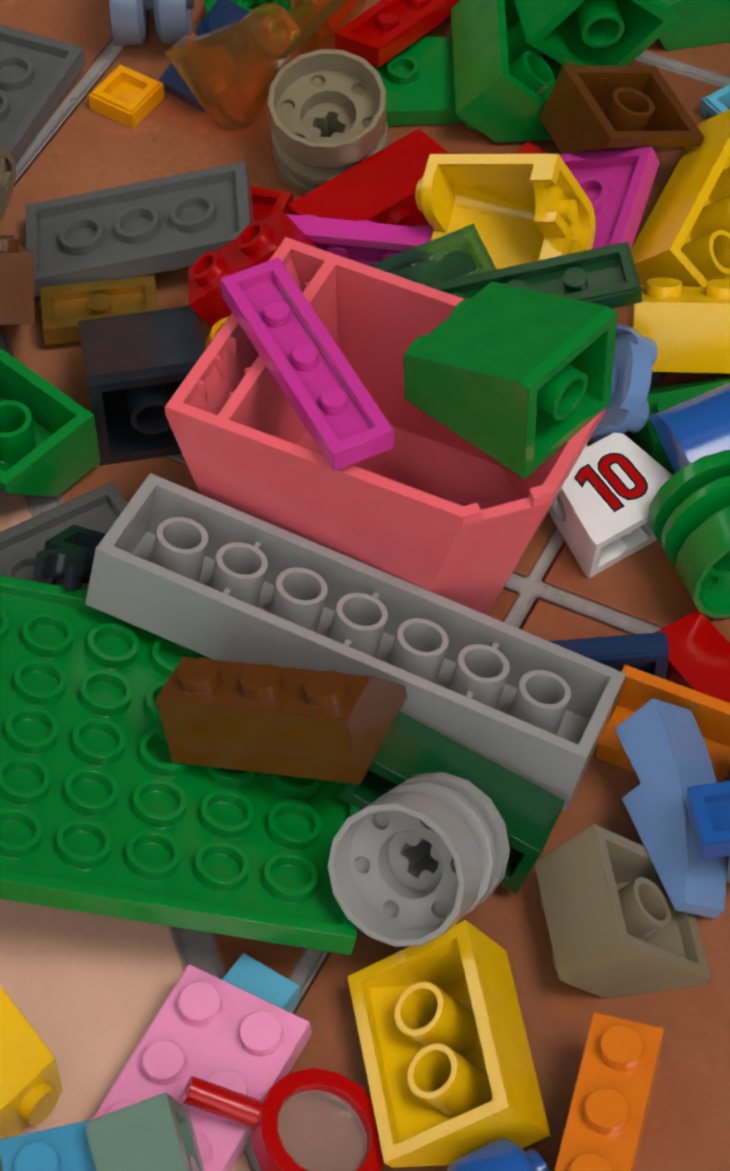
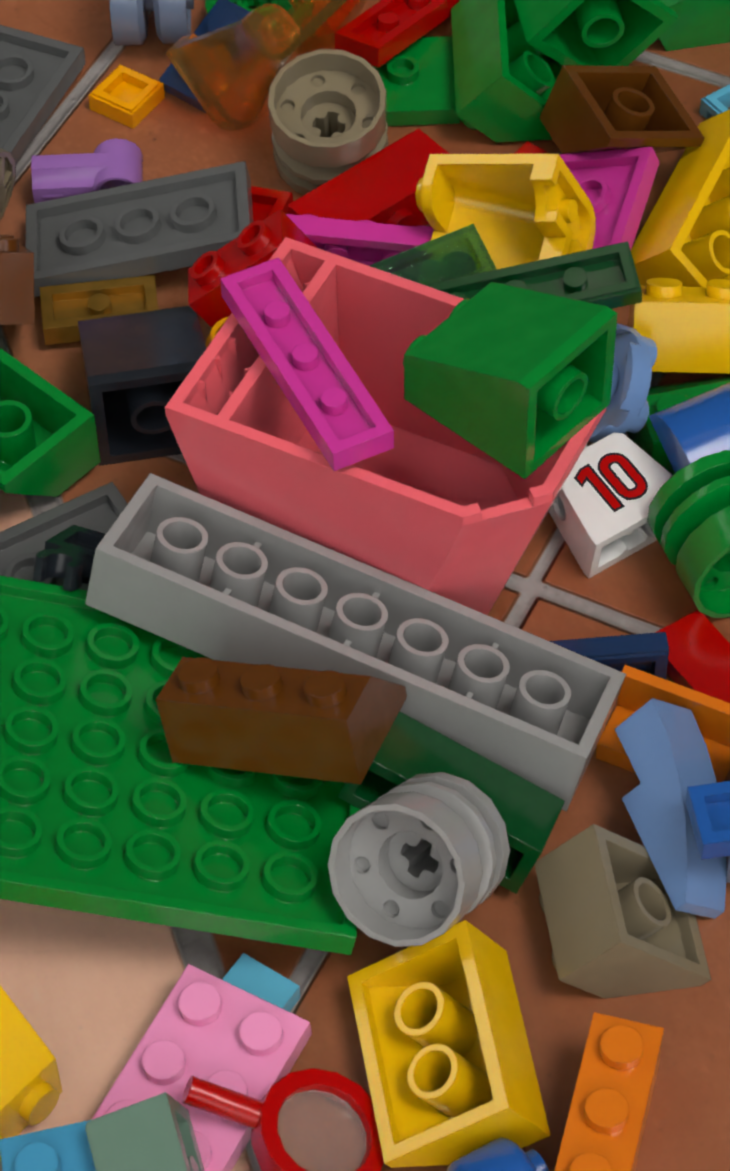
(64, 175): none -> medium lavender piece

